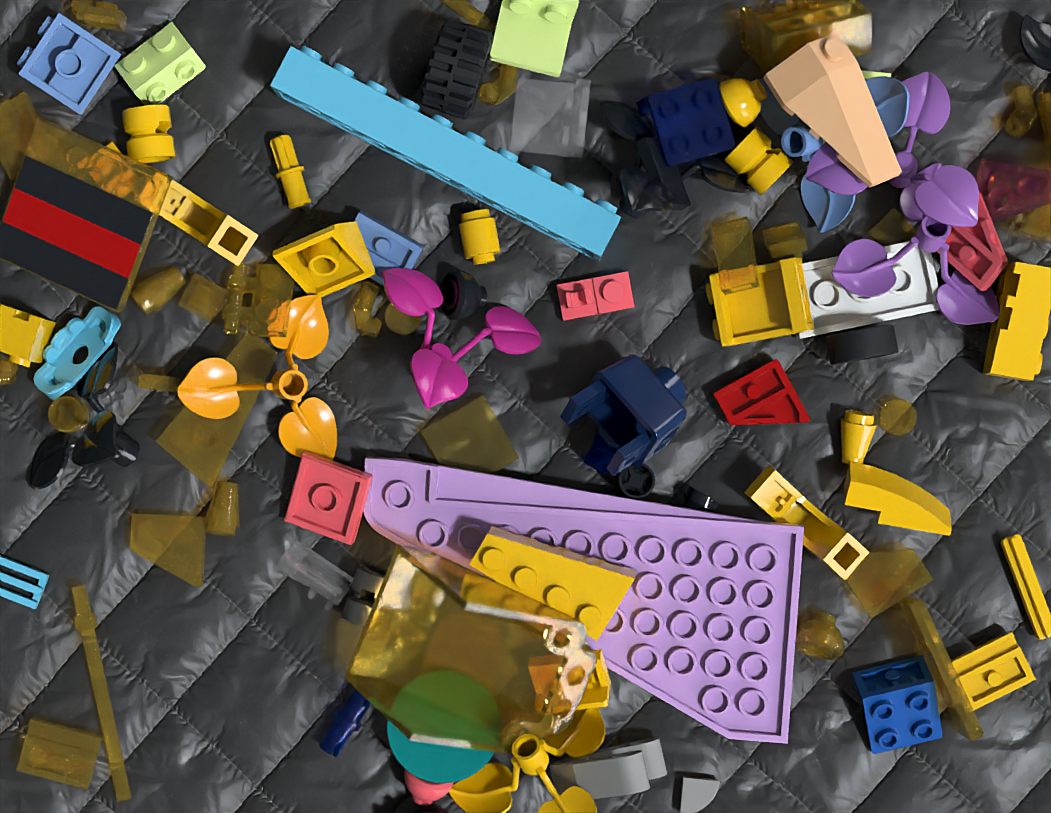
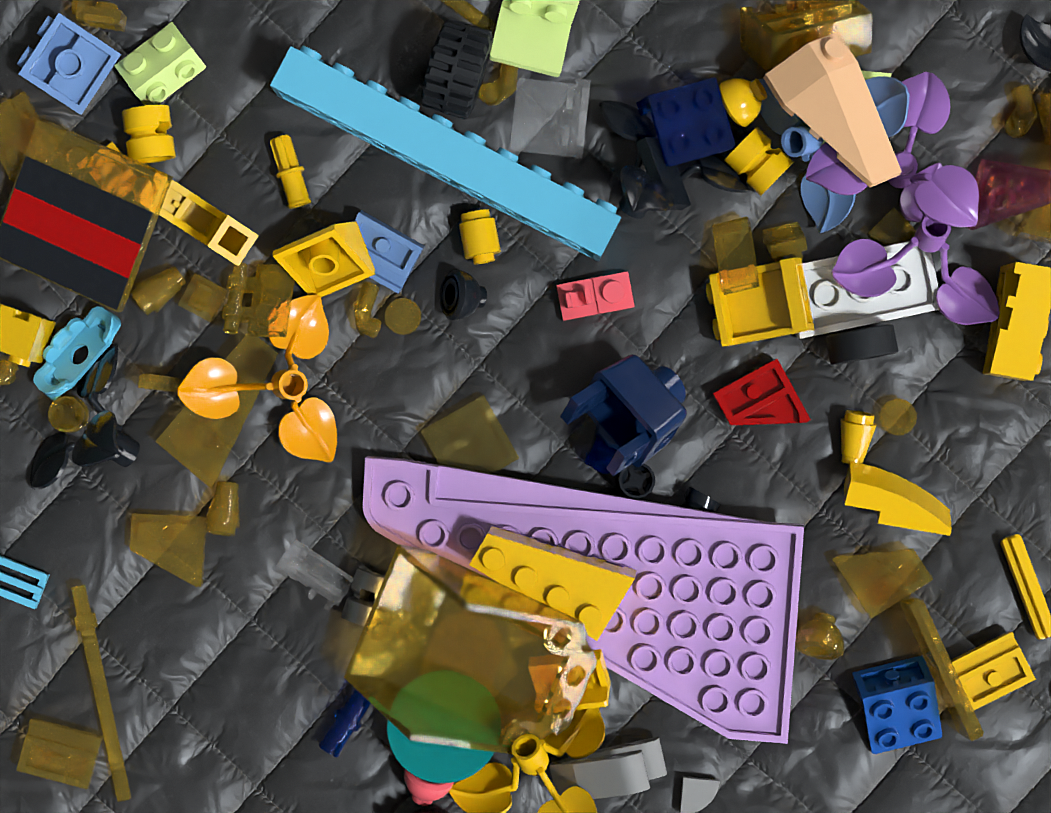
(328, 498): coral plate -> none
(433, 366): dark pink plant -> none
(821, 535): yellow arch -> none
(977, 250): coral wing -> none

